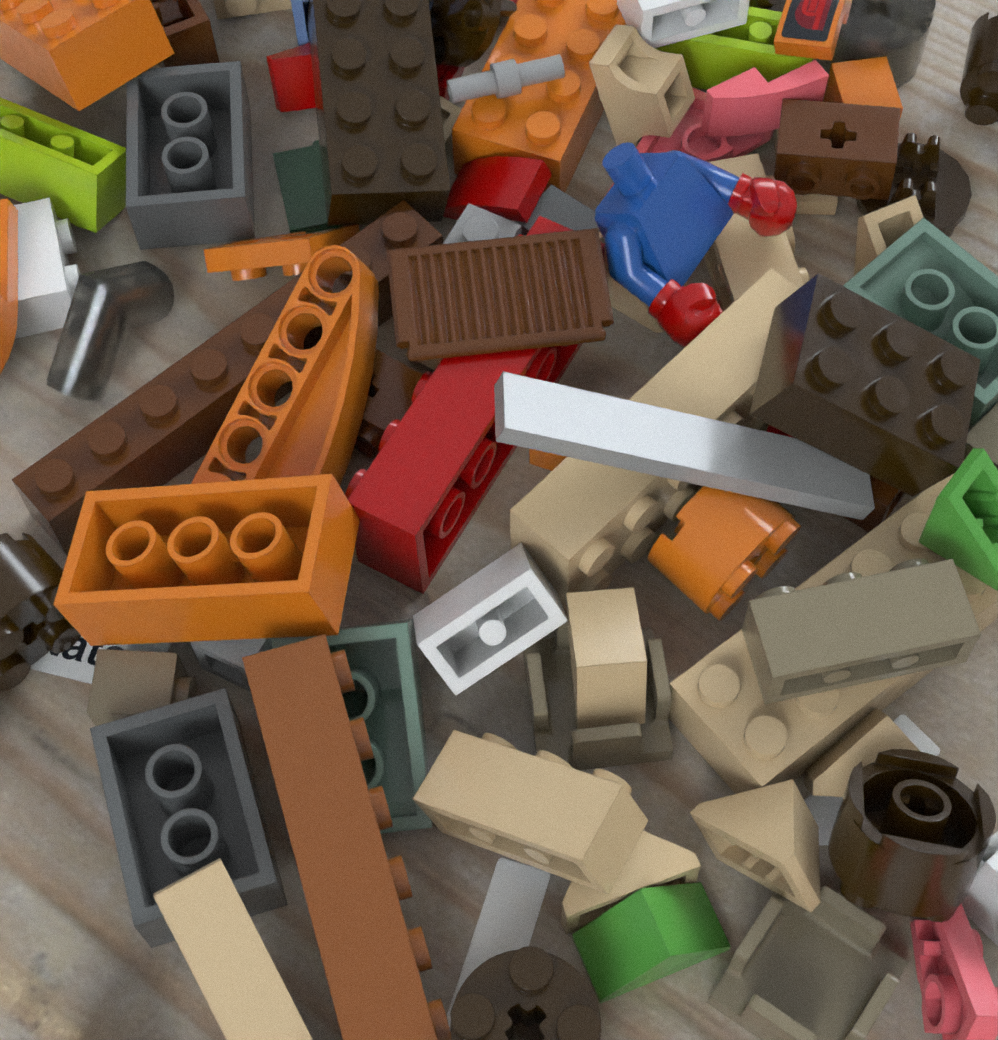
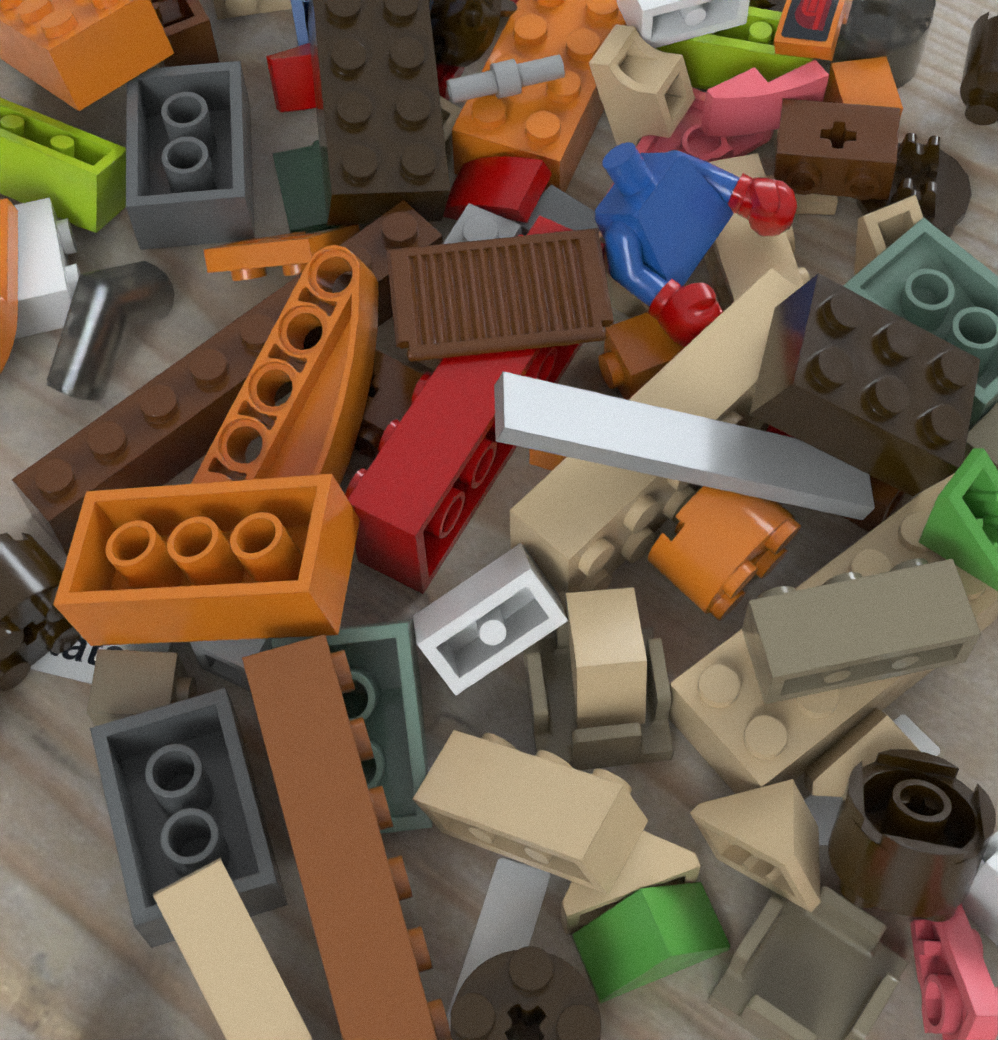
(635, 353): none -> orange brick

